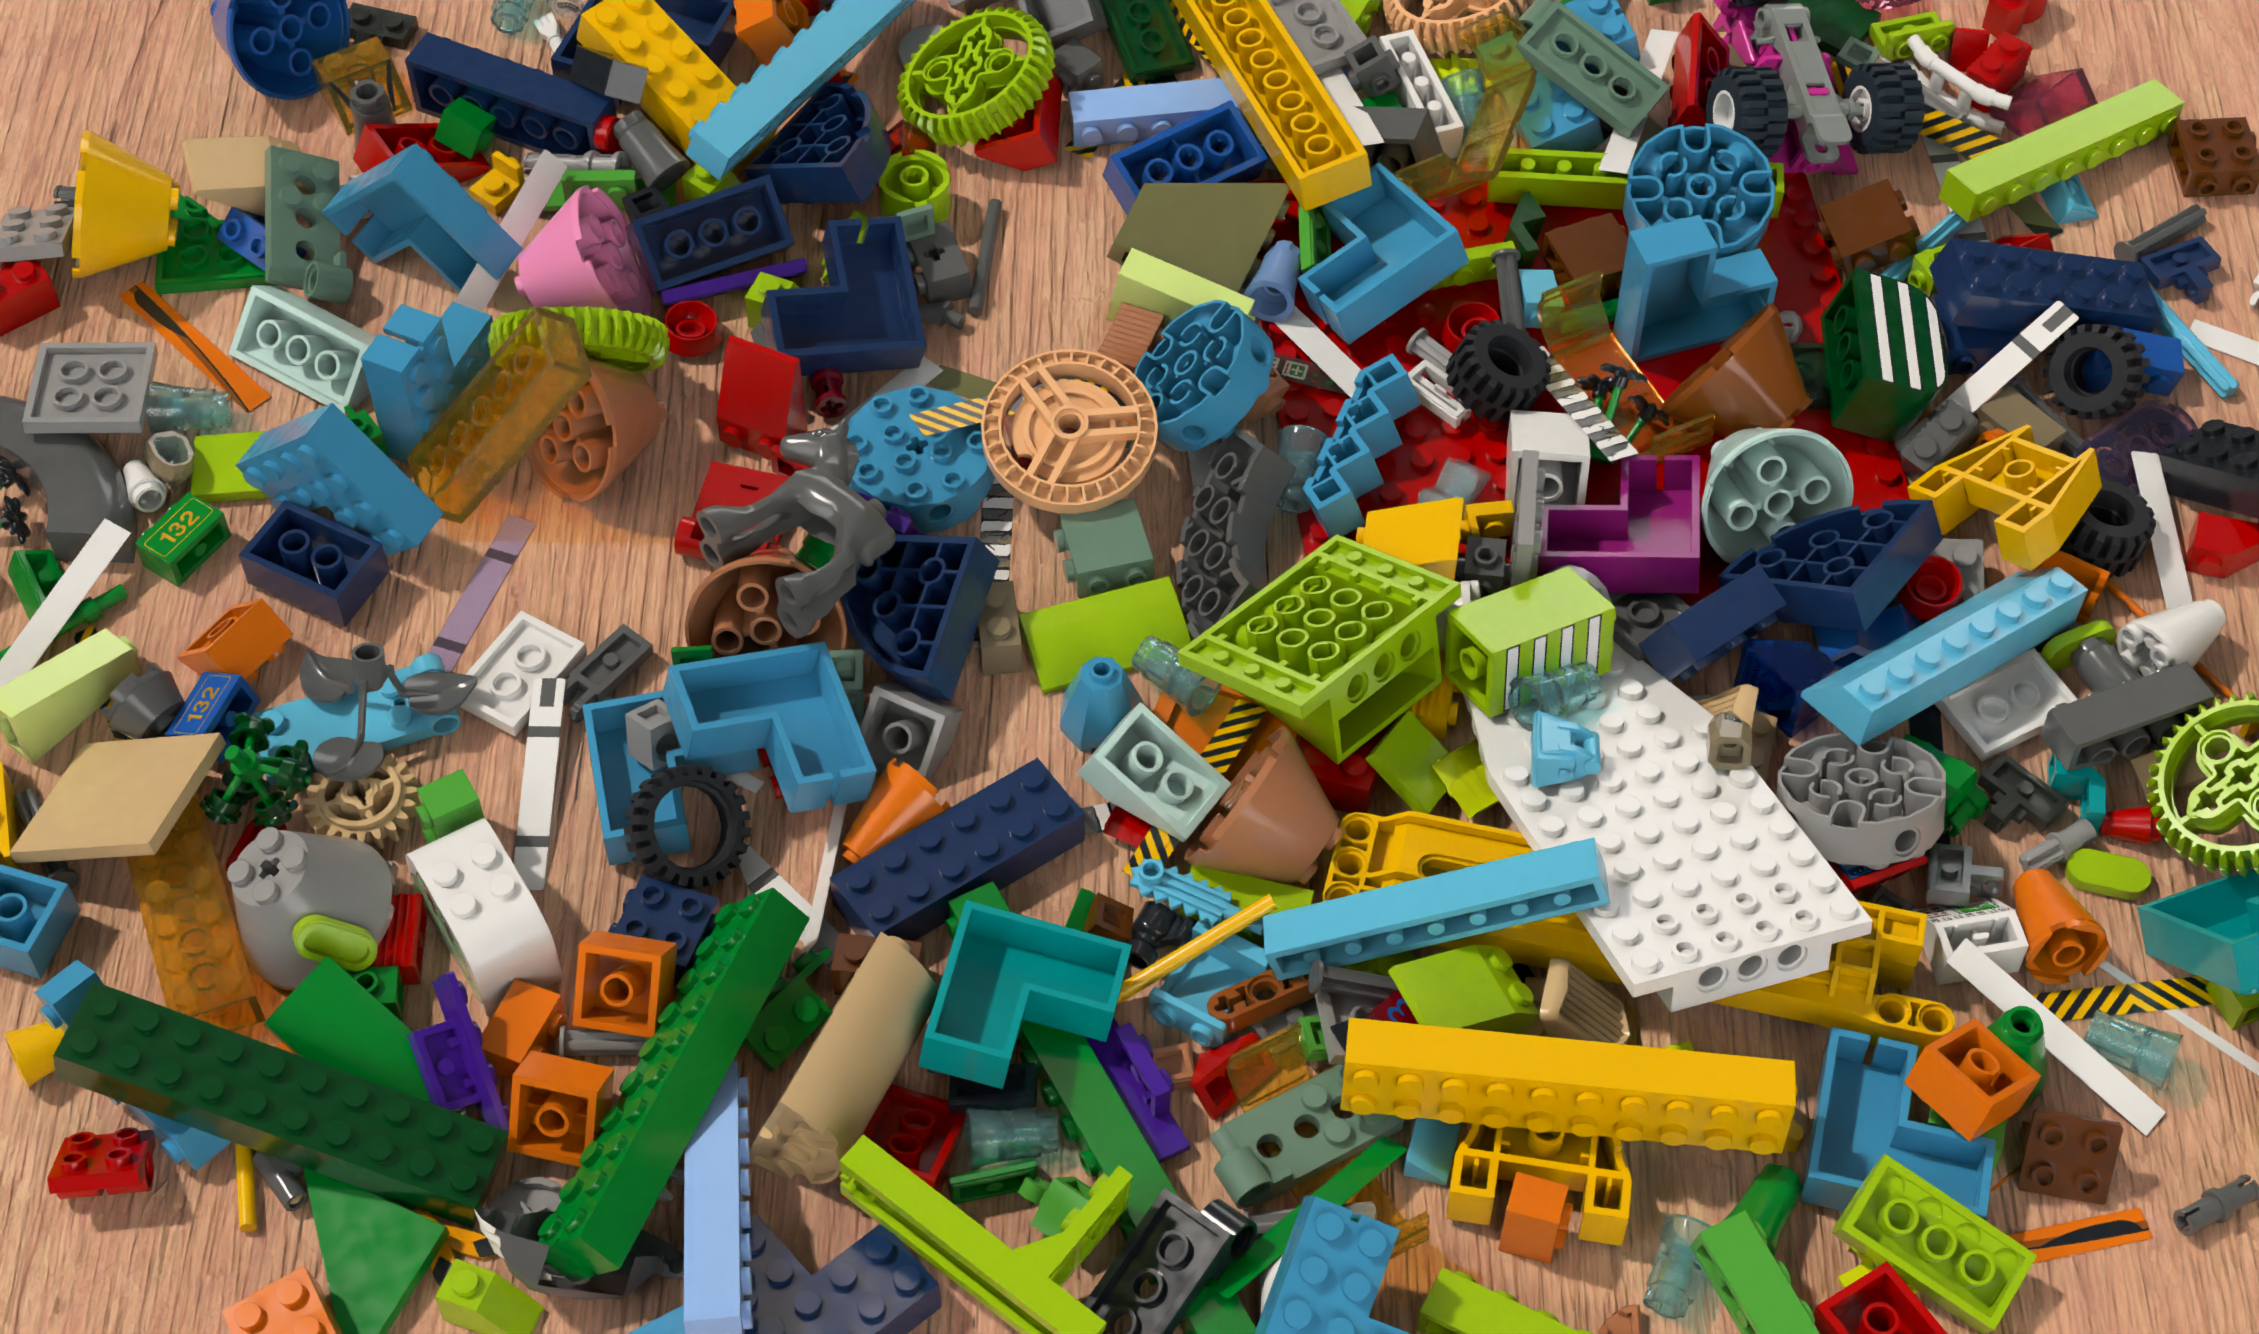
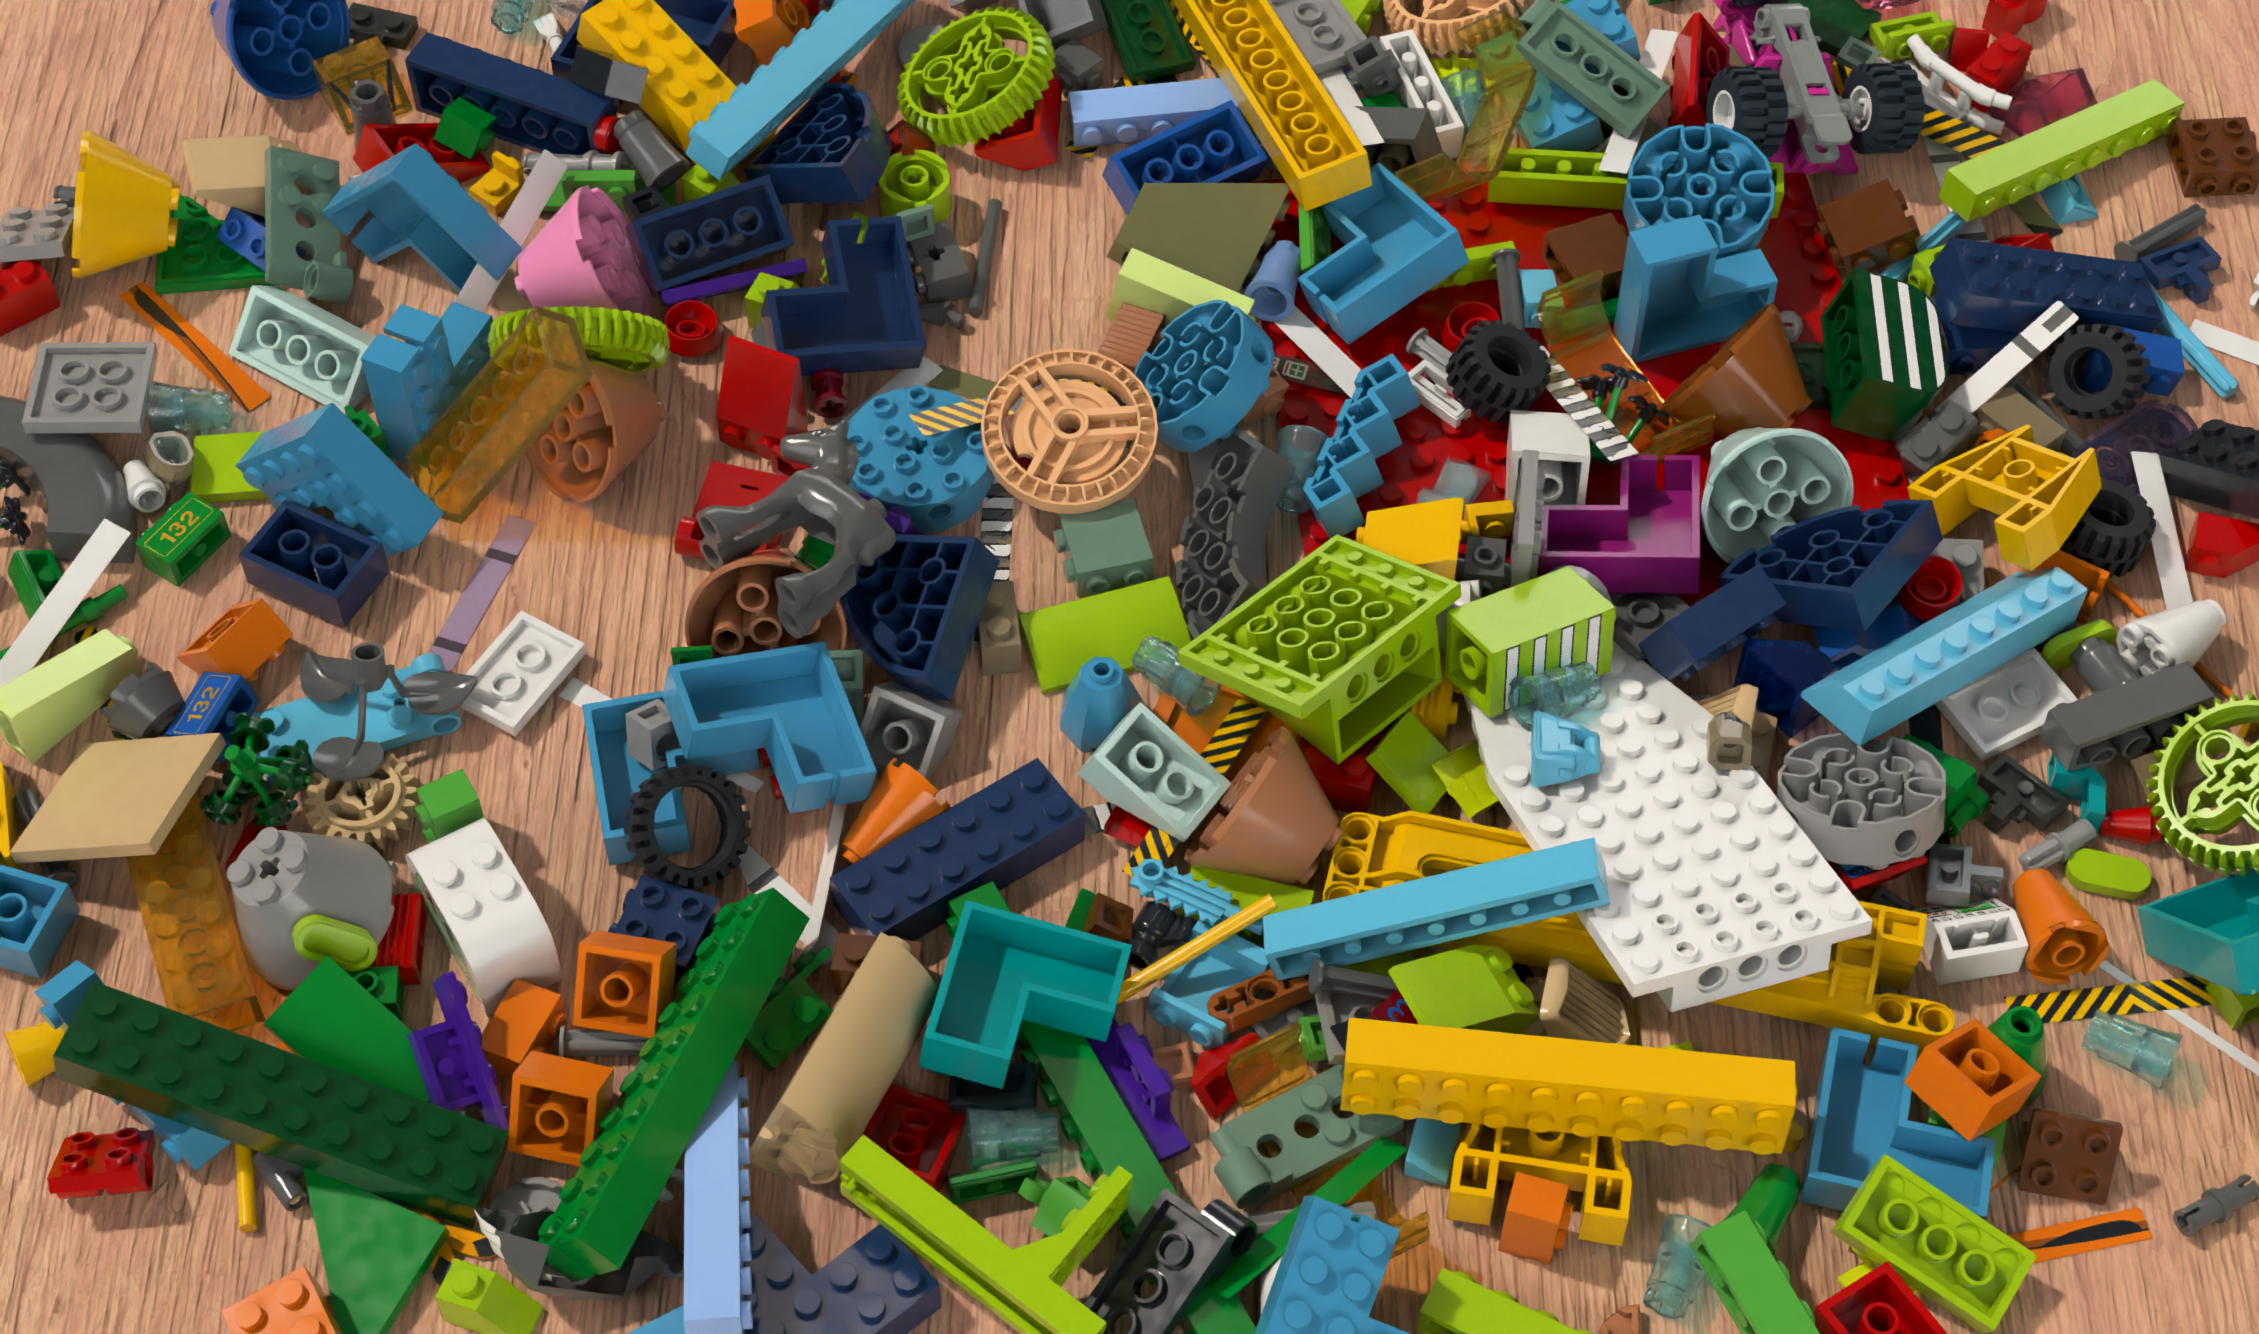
(539, 781): white sticker -> none
(605, 669): dark grey hinge -> none
(1525, 229): dark green slope -> none
(2059, 1038): white sticker -> none

